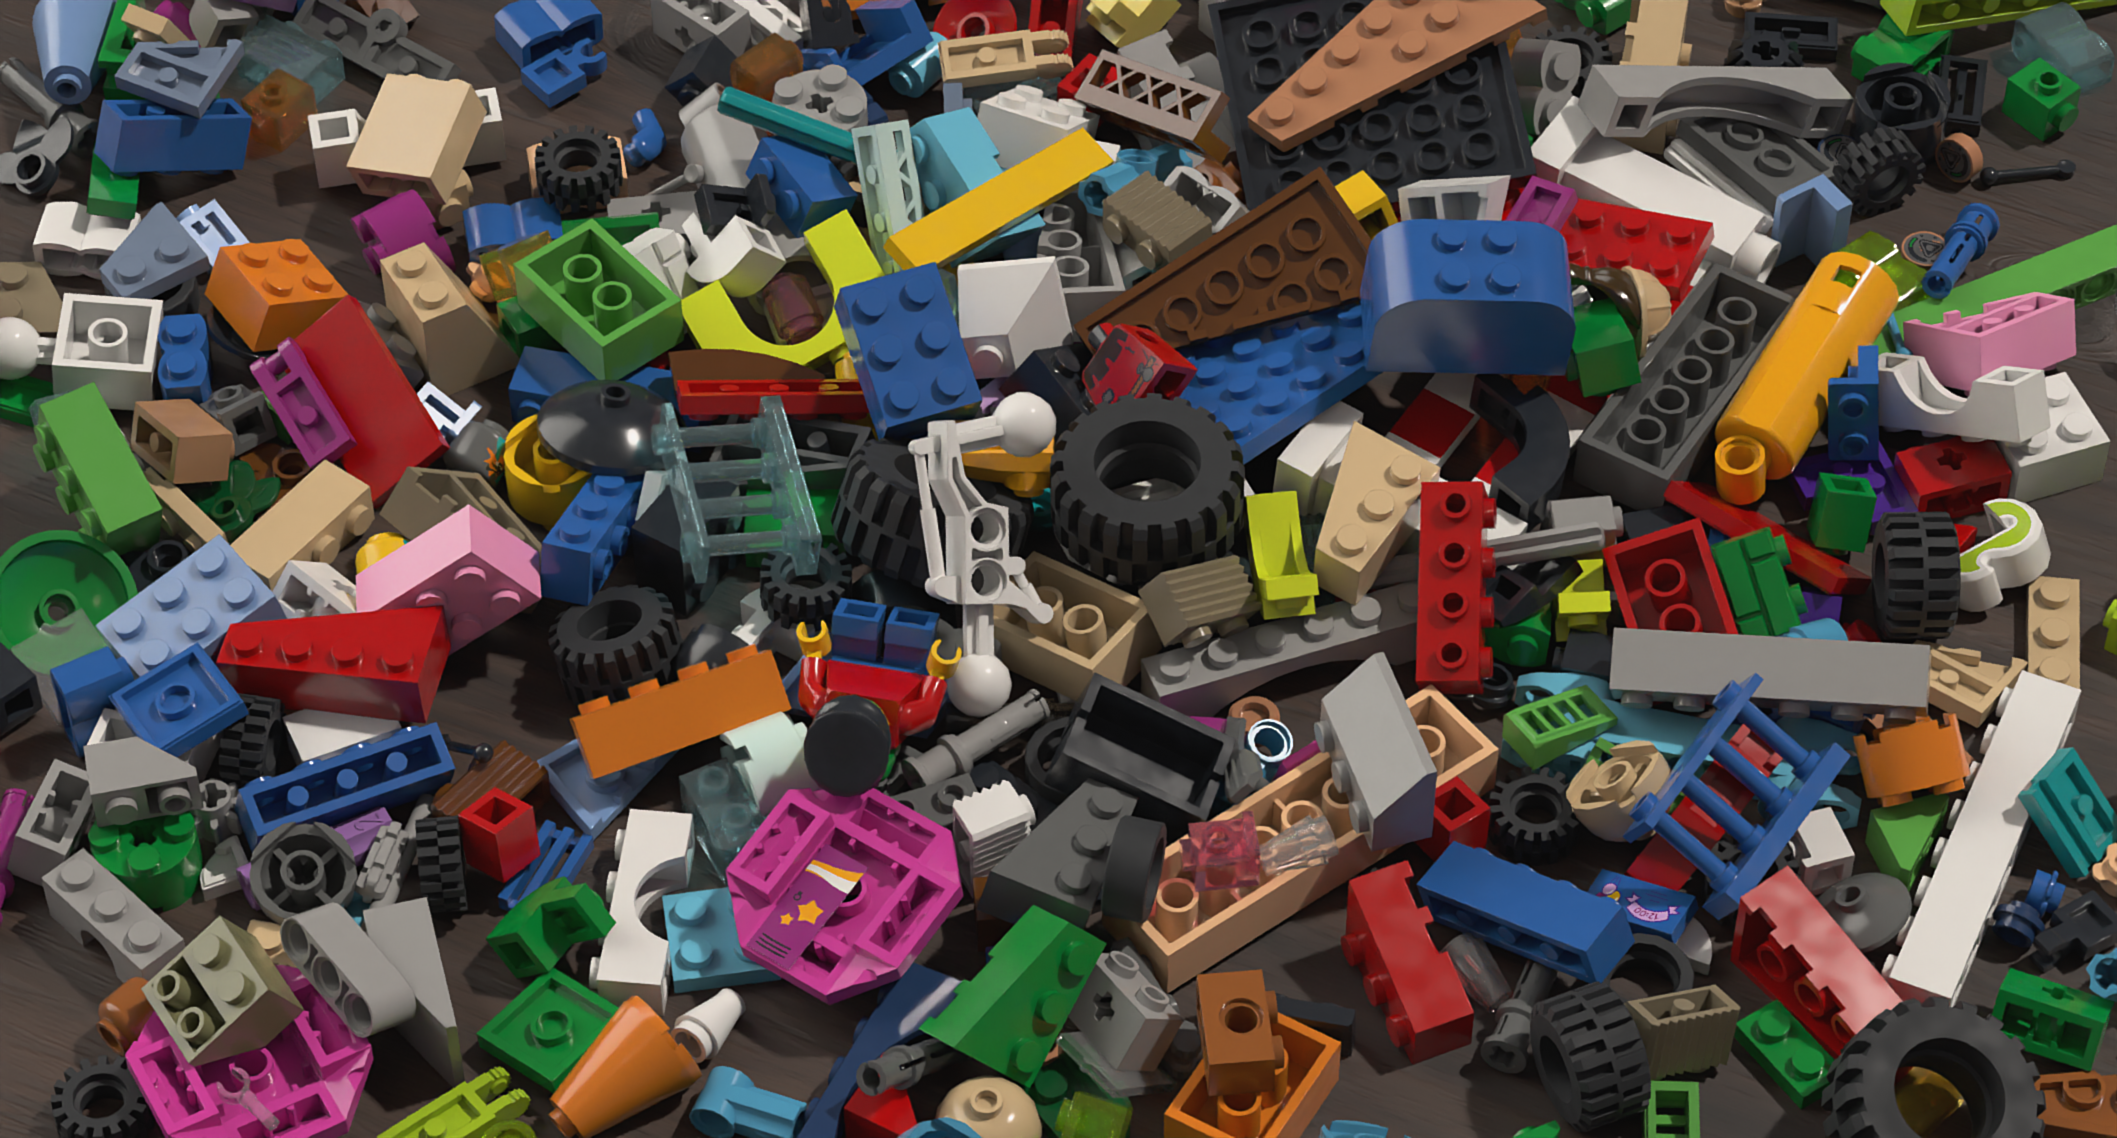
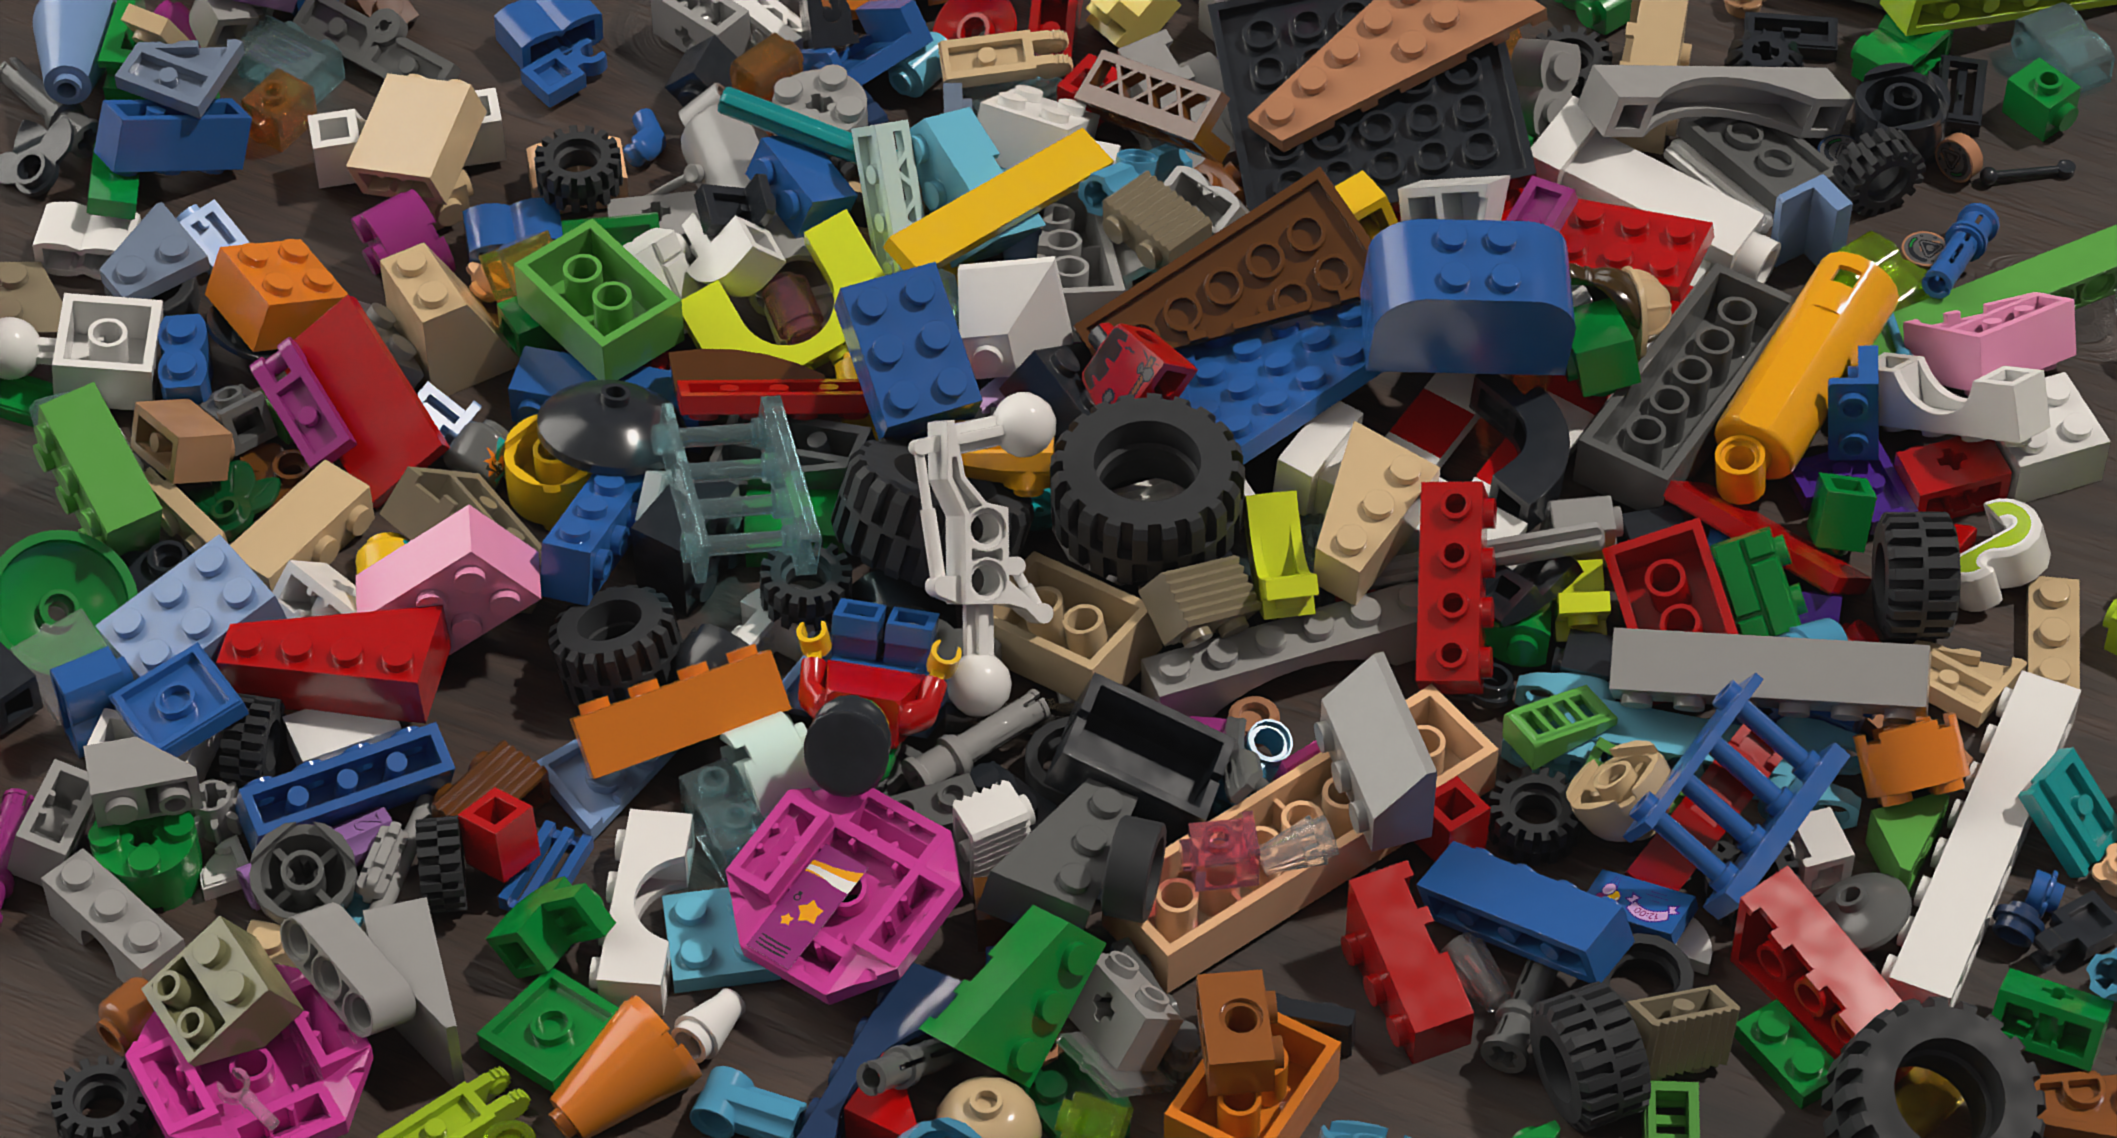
(482, 752): black hinge -> none

